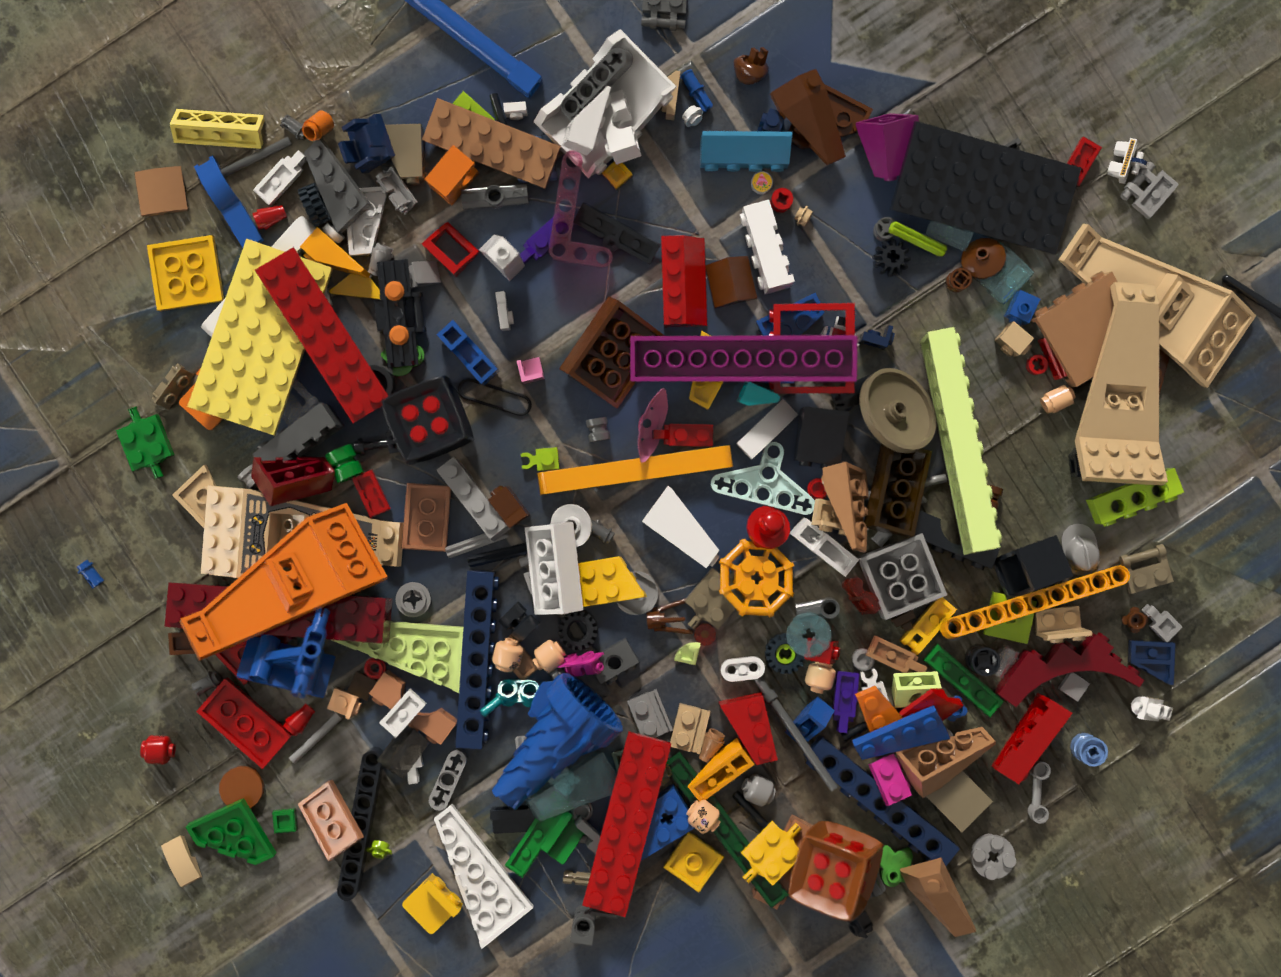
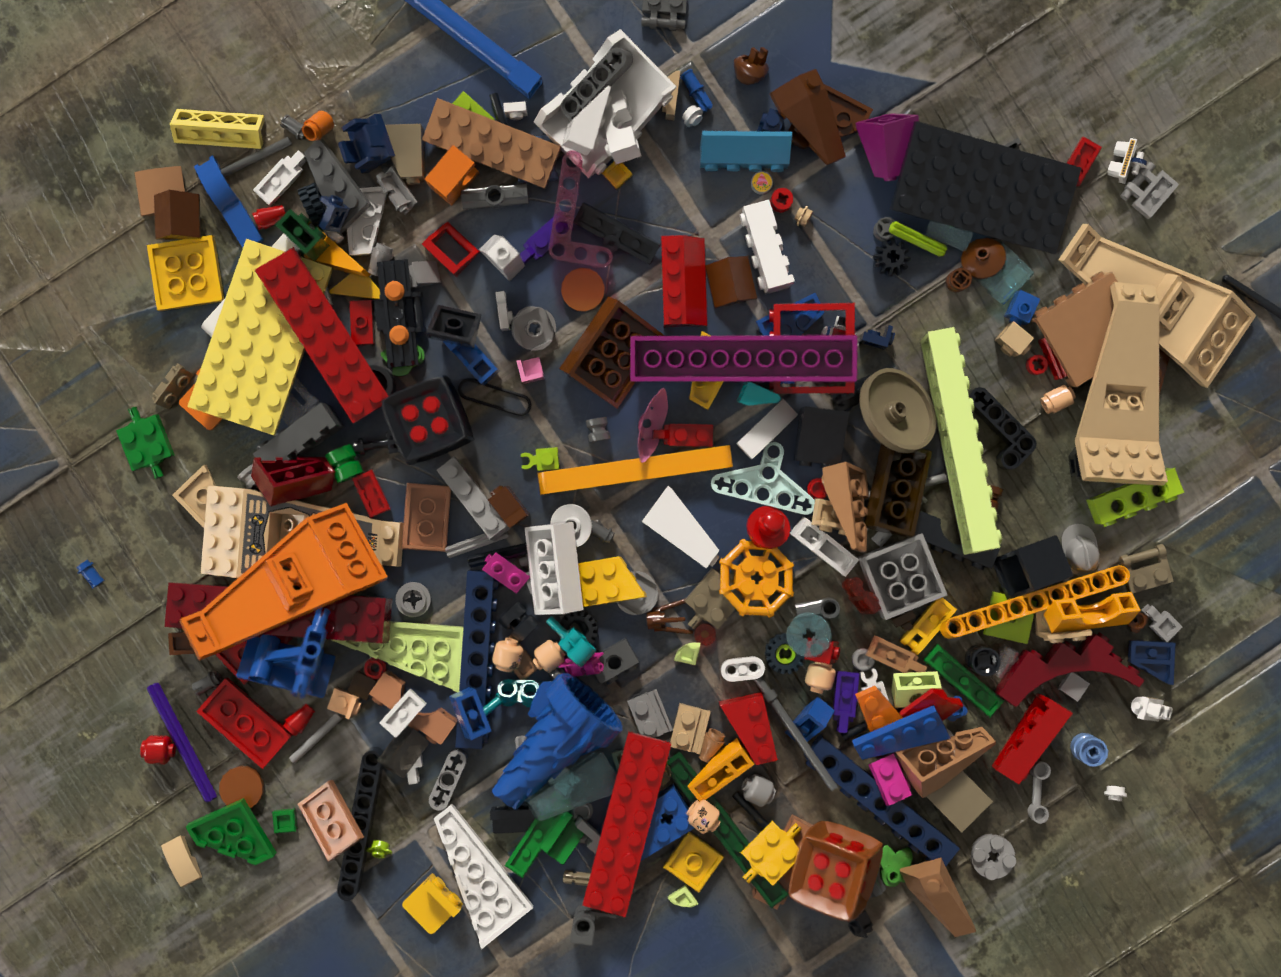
(177, 215): none -> reddish brown slope
(181, 742): none -> dark purple axle
(302, 235): none -> dark green brick
(335, 213): none -> dark blue bracket
(362, 322): none -> red plate
(454, 326): none -> black slope
(470, 713): none -> blue brick
(505, 572): none -> dark pink hinge
(521, 326): none -> light grey plate
(573, 643): none -> teal beam
(583, 289): none -> dark orange tile
(683, 897): none -> yellowish green tile
(997, 425): none -> black beam
(1113, 611): none -> light orange arch
(1115, 793): none -> white plate

